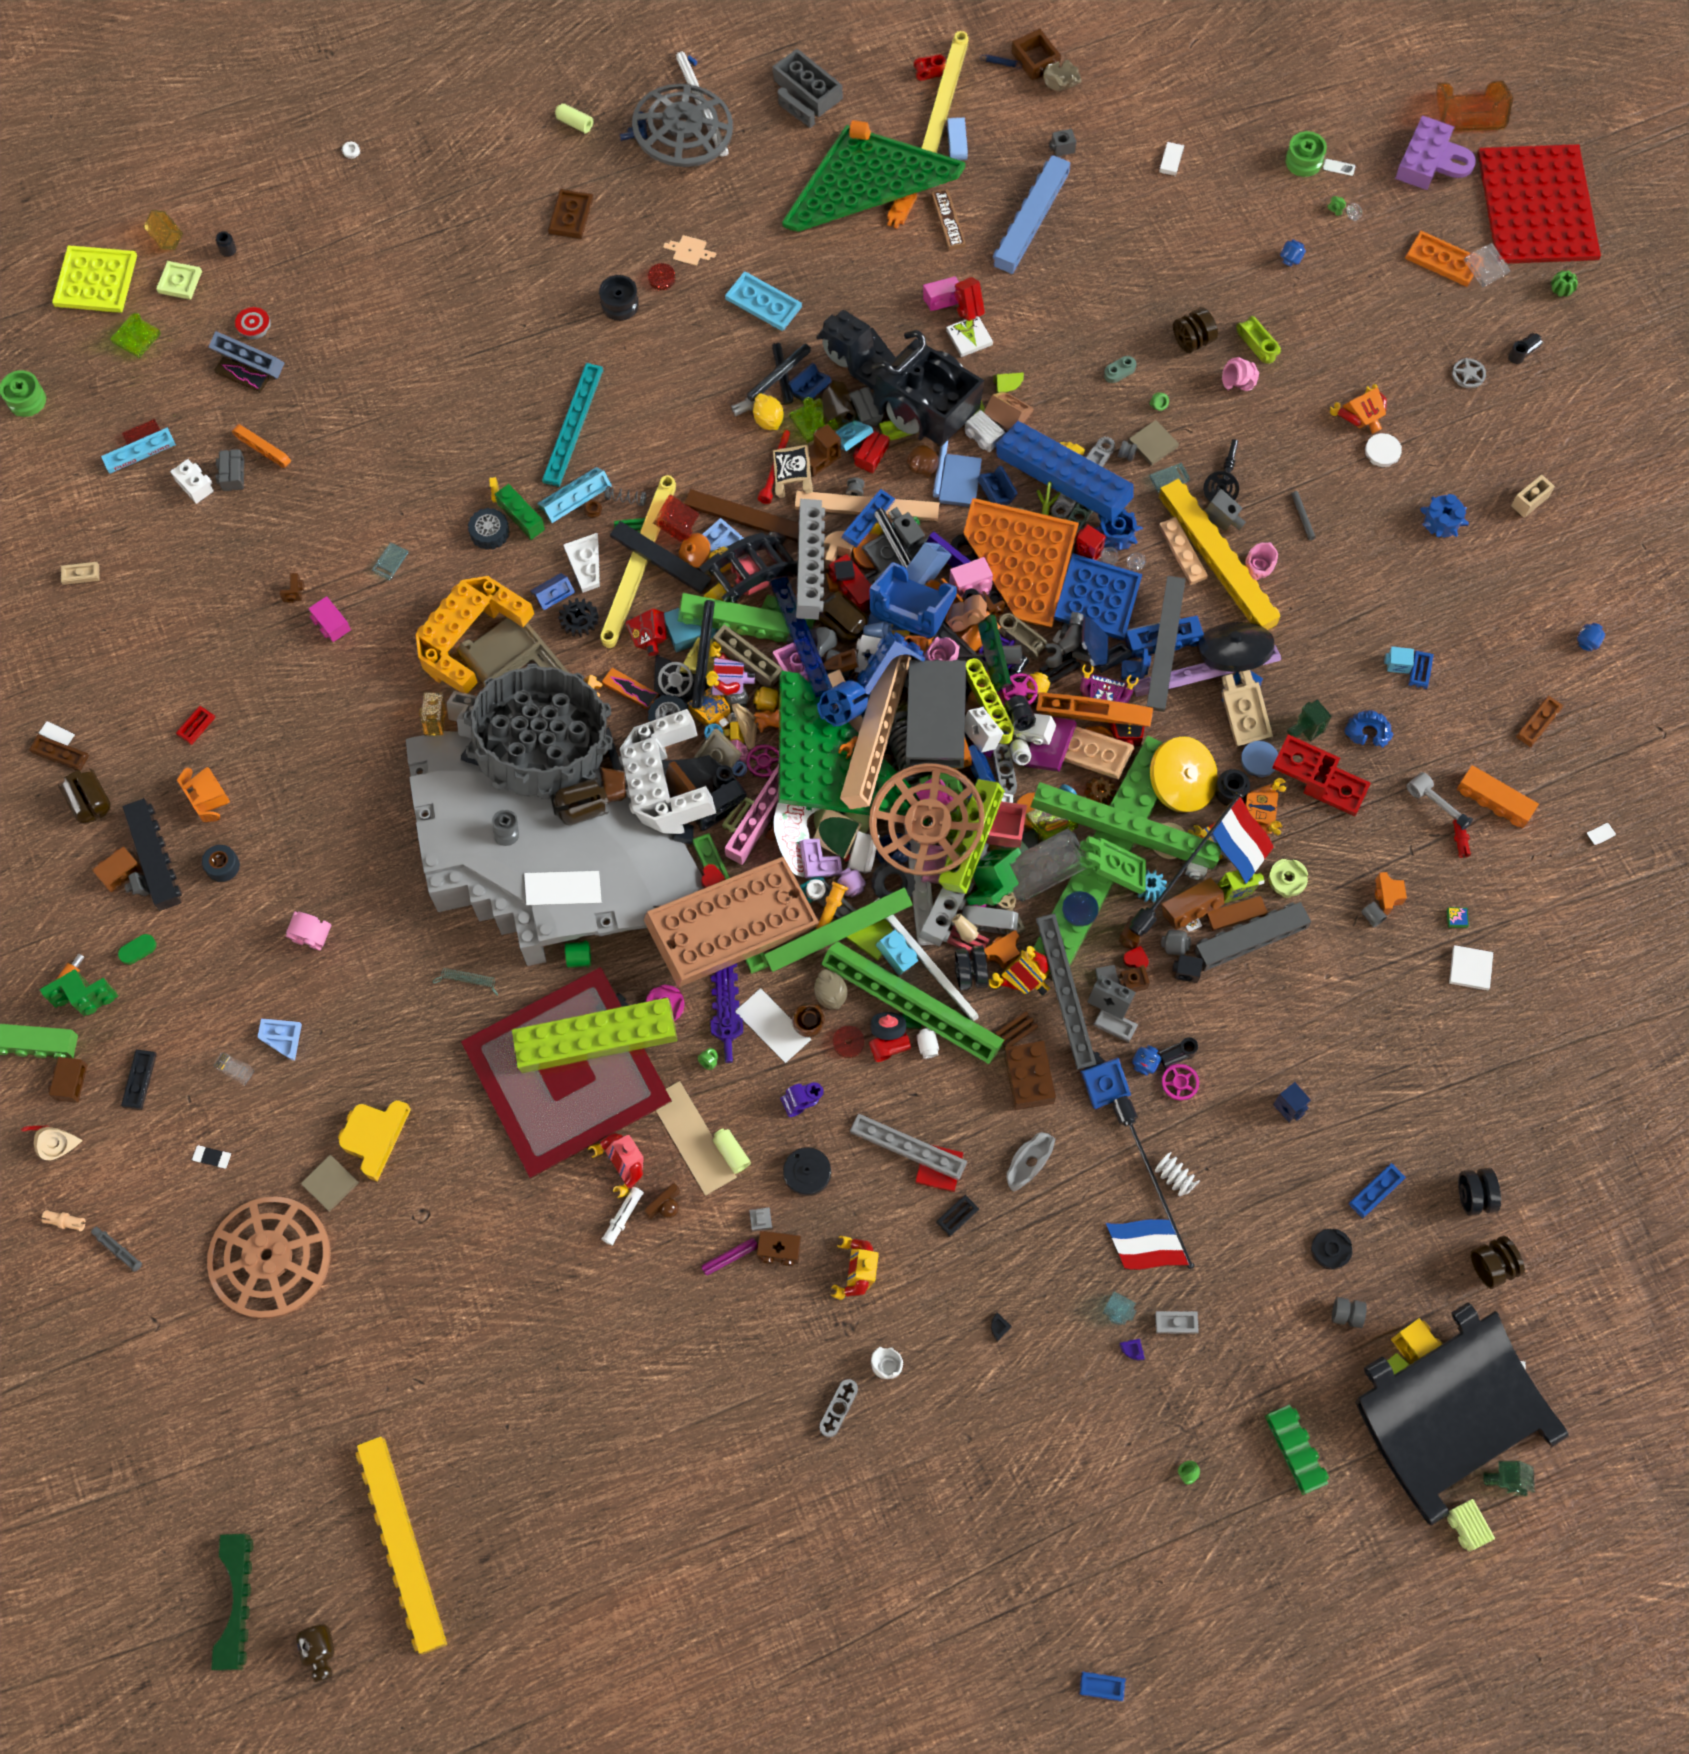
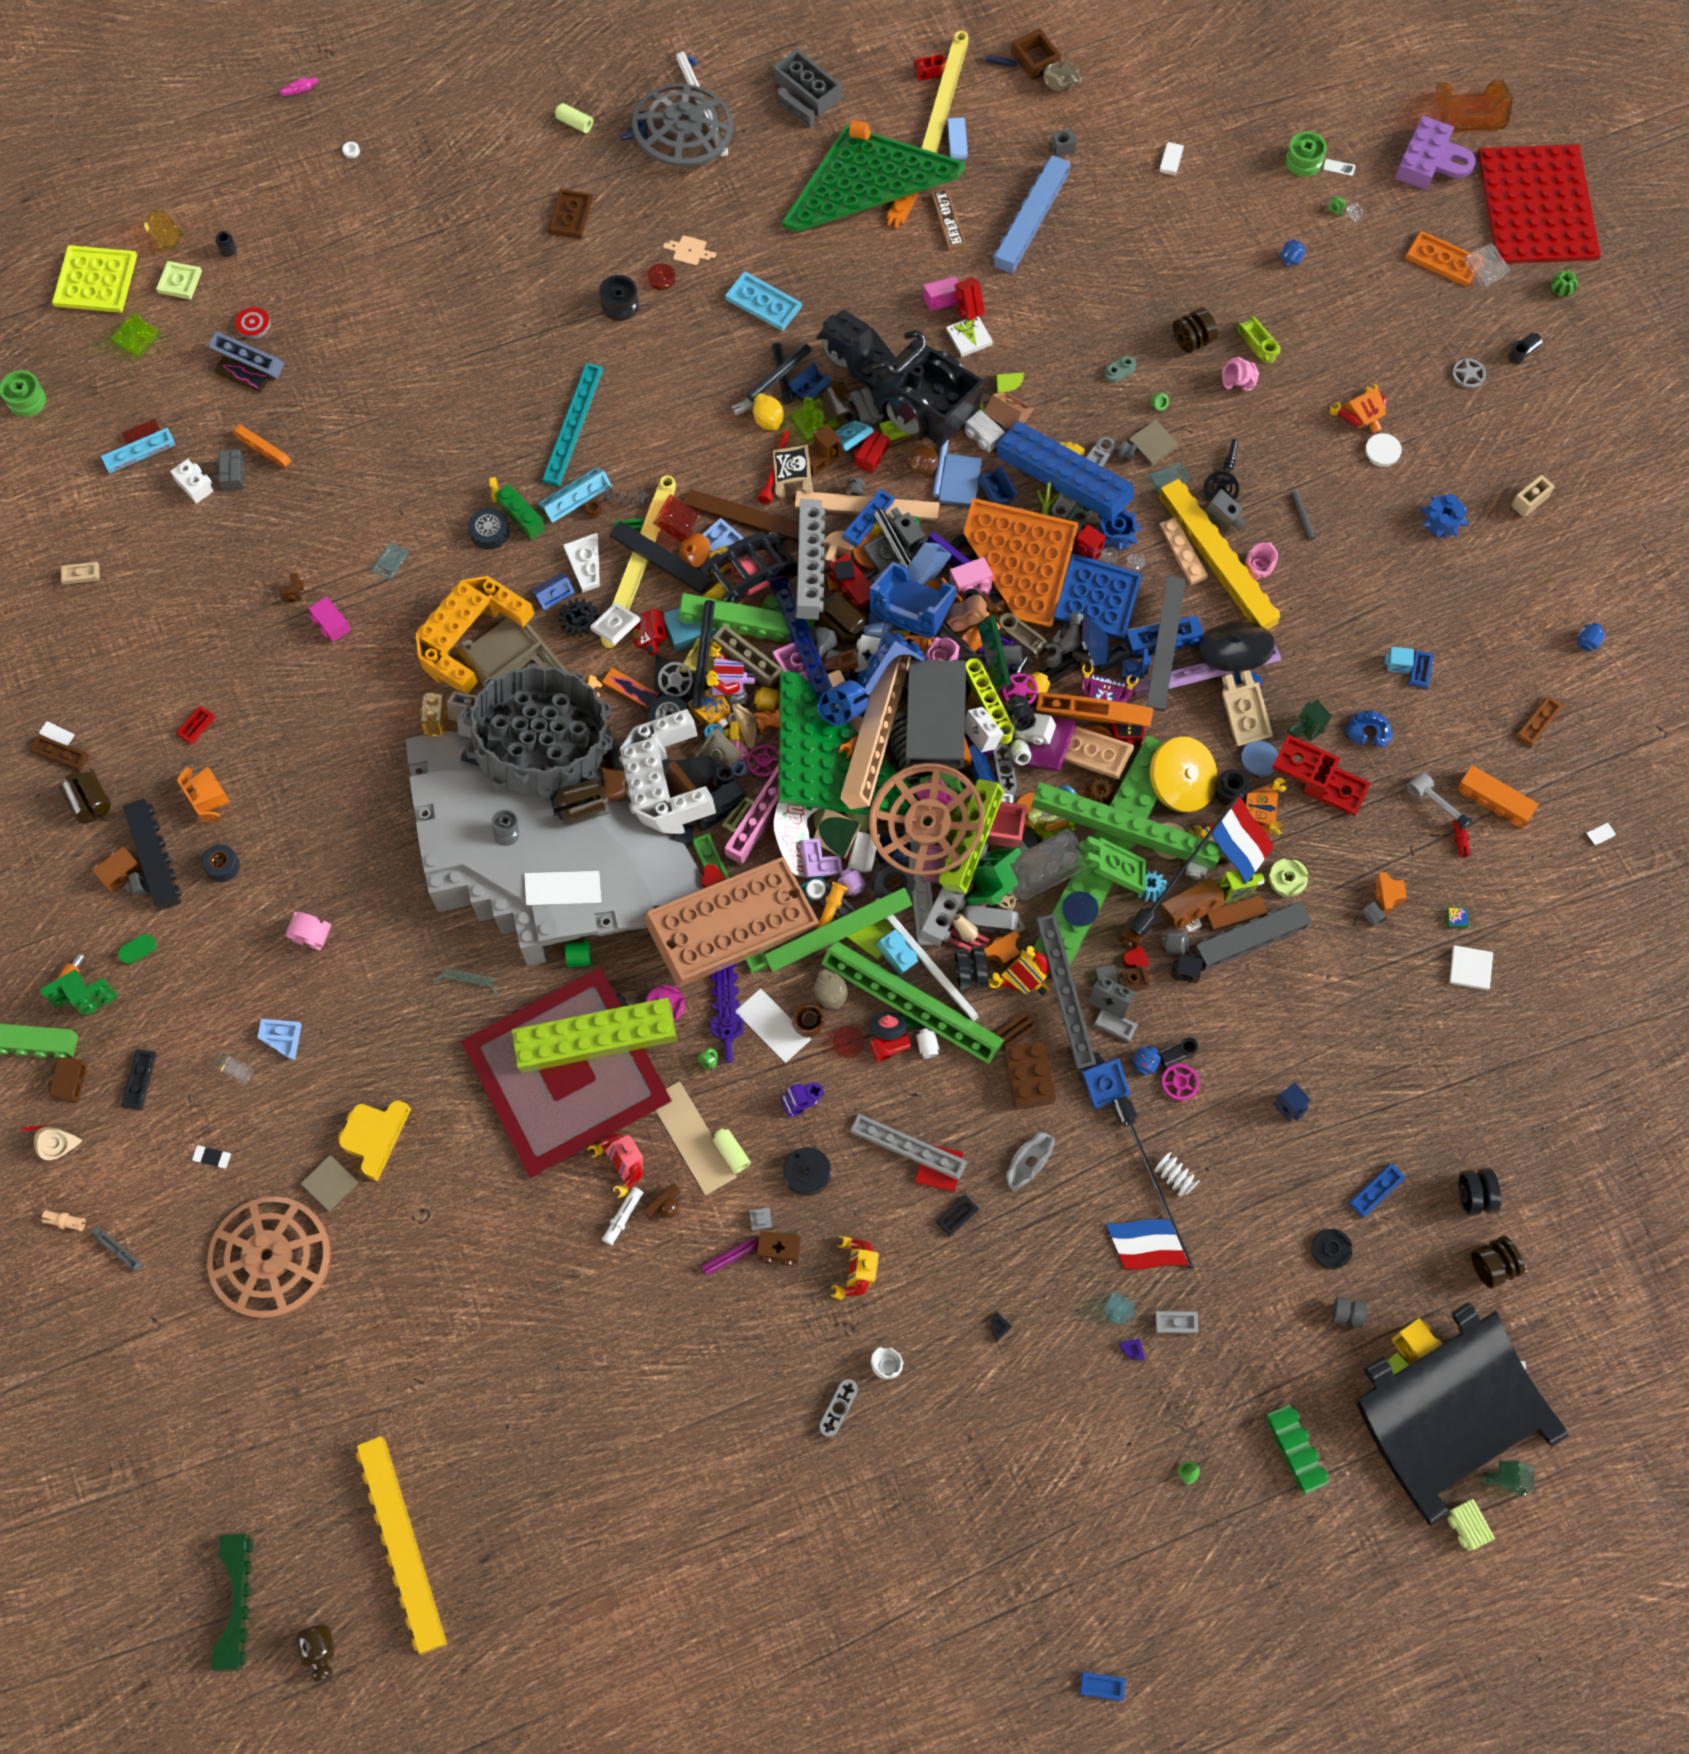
(300, 86): none -> dark pink piece
(615, 623): none -> white tile

